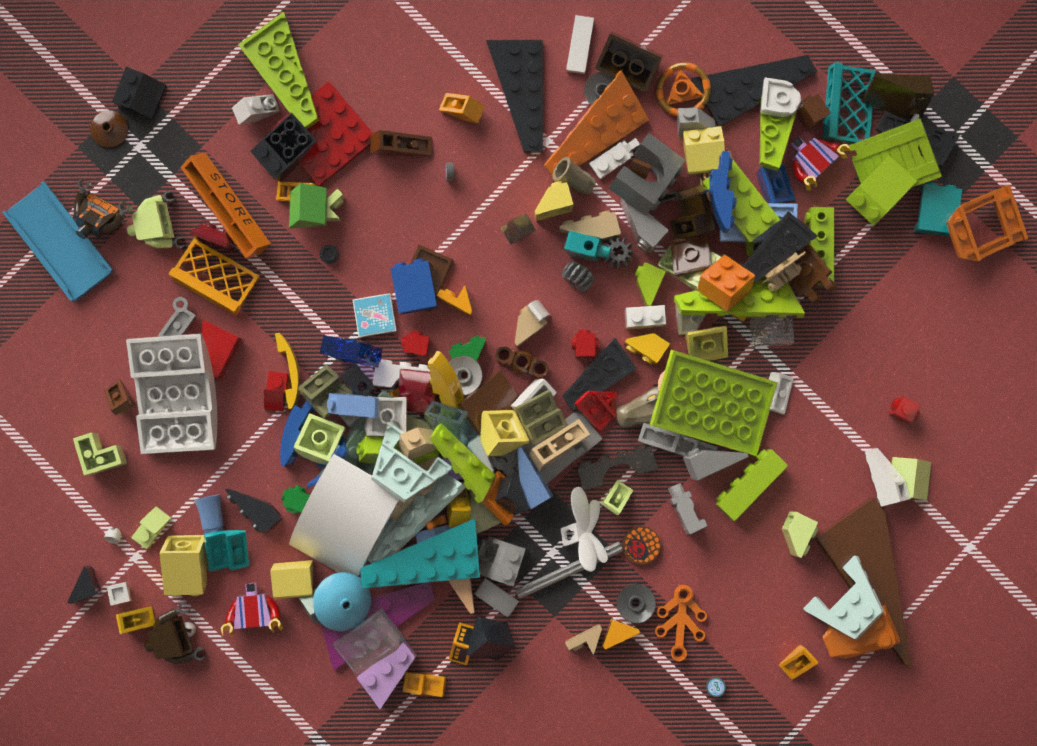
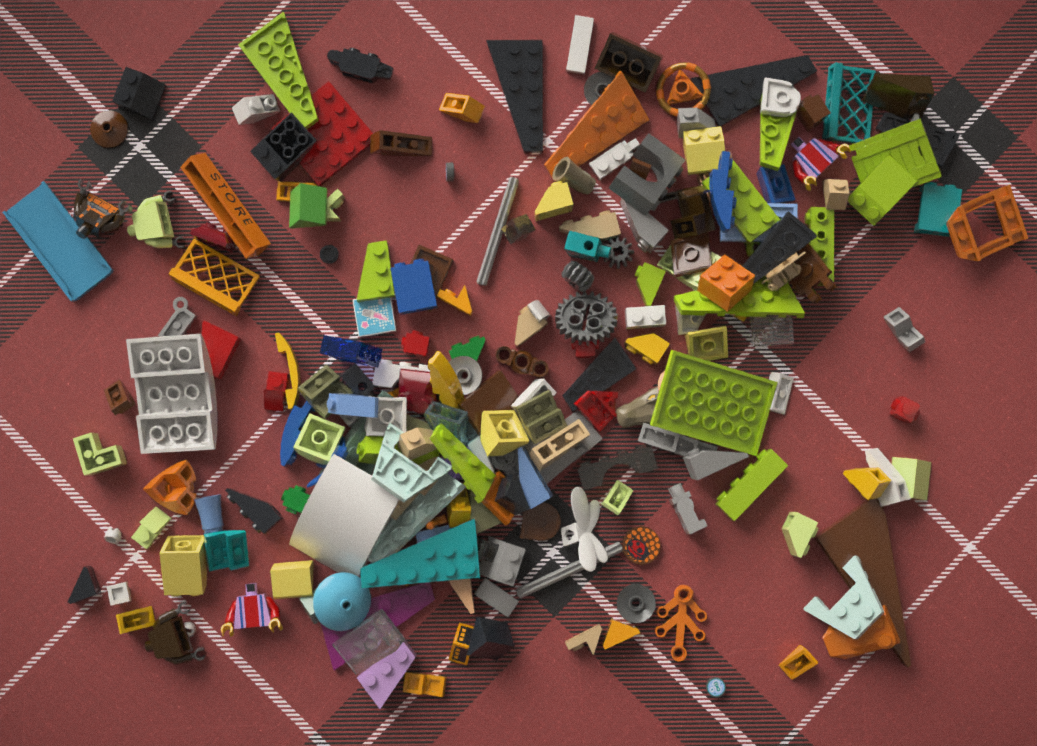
(174, 488): none -> orange brick
(359, 65): none -> black hinge
(376, 274): none -> lime wing
(497, 231): none -> light grey axle
(540, 522): none -> reddish brown tile
(599, 323): none -> dark grey gear
(835, 194): none -> tan slope
(869, 481): none -> yellow slope
(902, 328): none -> light grey slope

